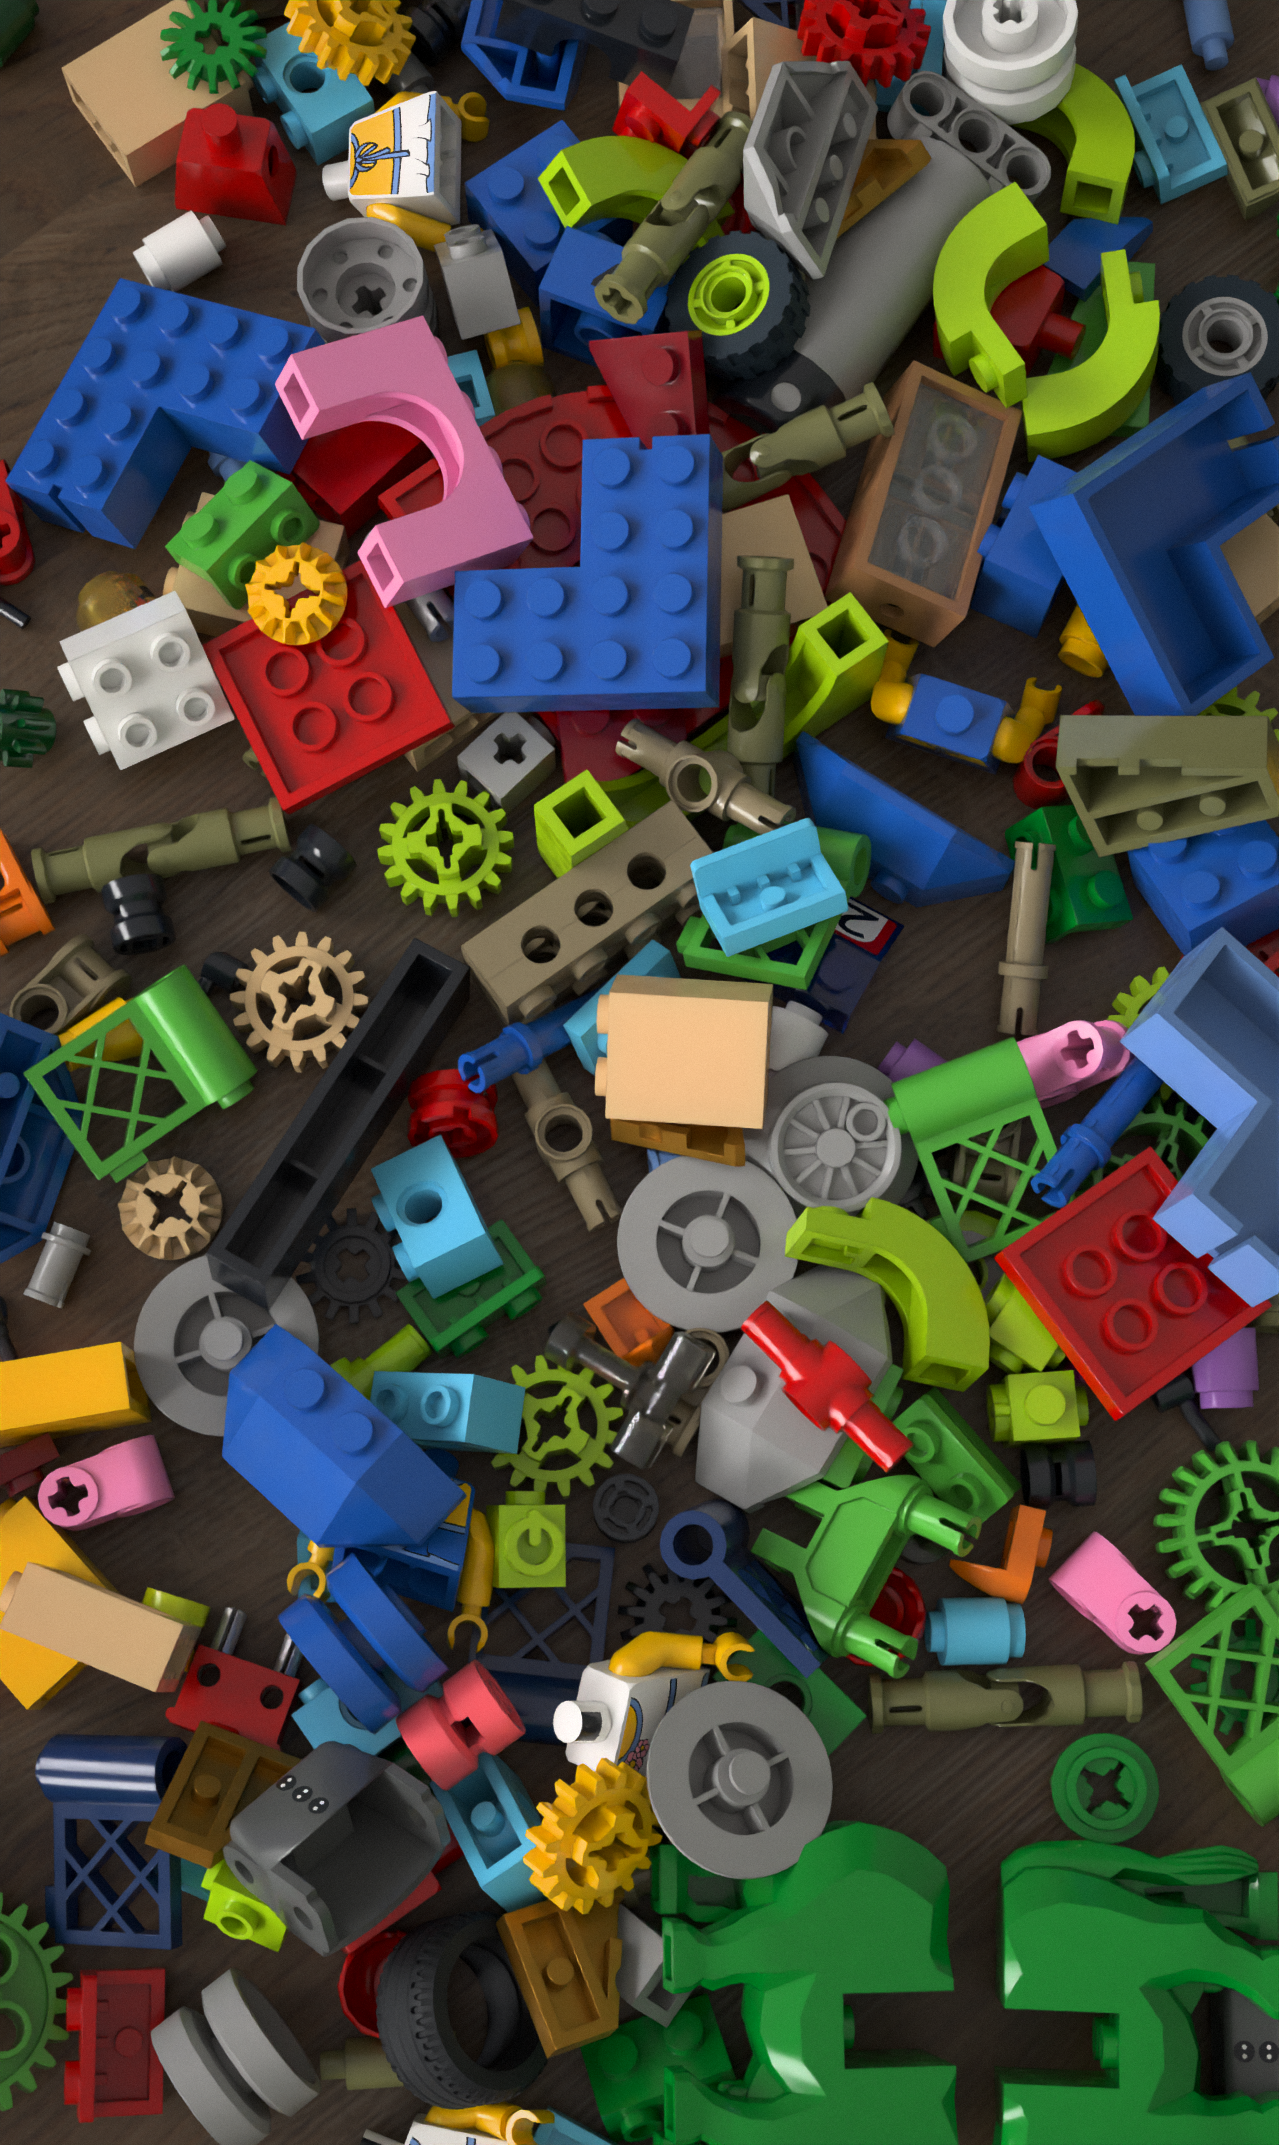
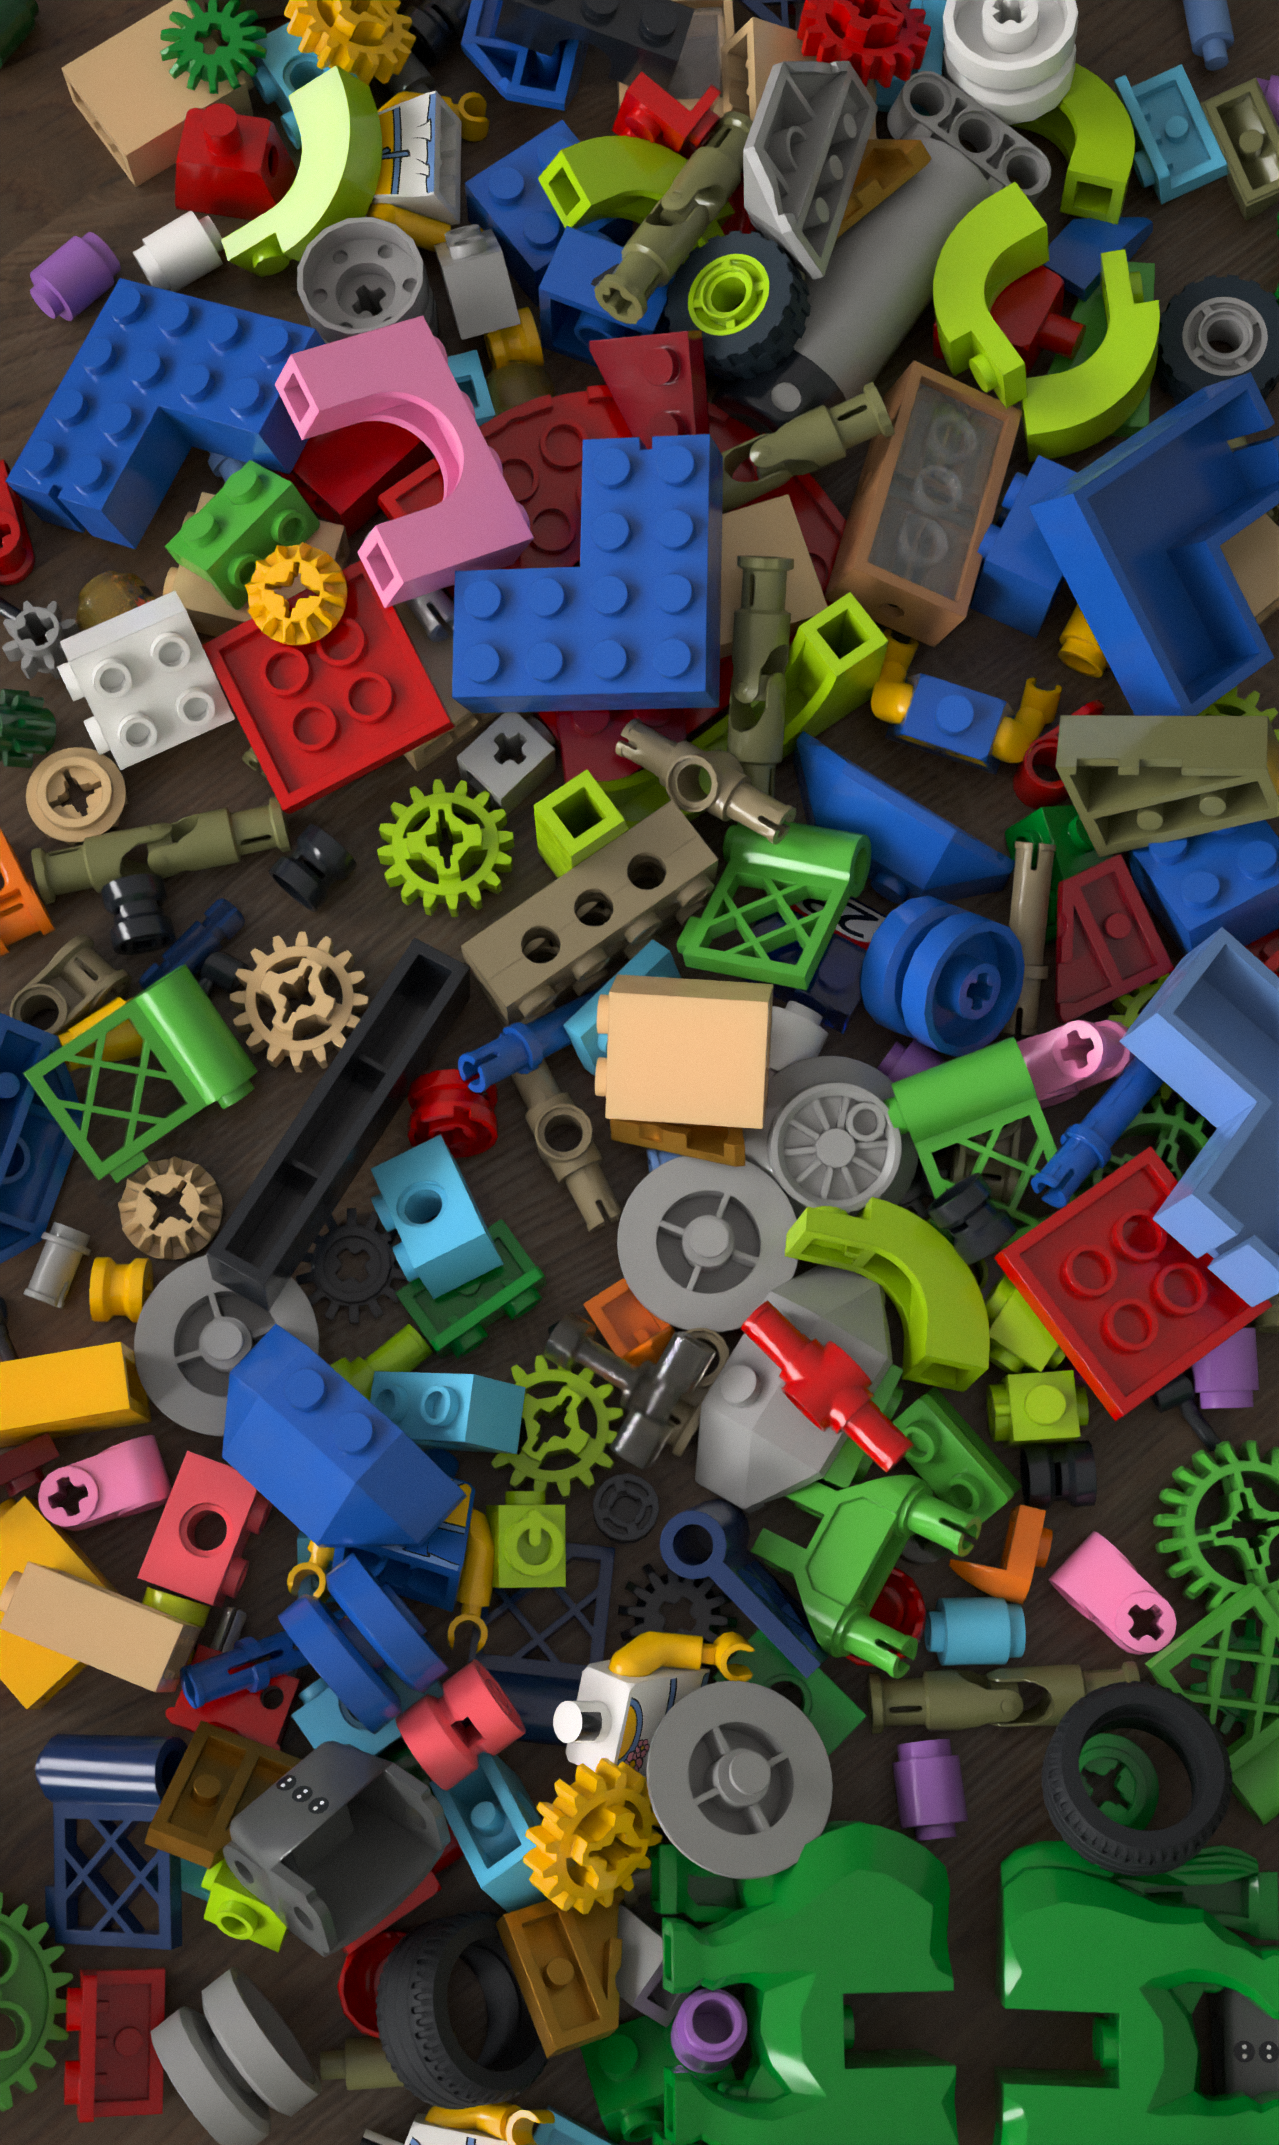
(31, 625): none -> light grey gear
(49, 789): none -> tan gear
(74, 276): none -> medium lavender brick
(119, 1288): none -> yellow wheel
(175, 1557): none -> coral brick
(197, 942): none -> dark blue axle
(211, 1679): none -> blue pin
(334, 176): none -> arch
(708, 2030): none -> medium lavender brick
(767, 887): medium azure bracket -> none
(929, 1789): none -> medium lavender brick
(942, 975): none -> blue wheel
(972, 1218): none -> black wheel
(1103, 940): none -> dark red wing
(1177, 1724): none -> black tyre

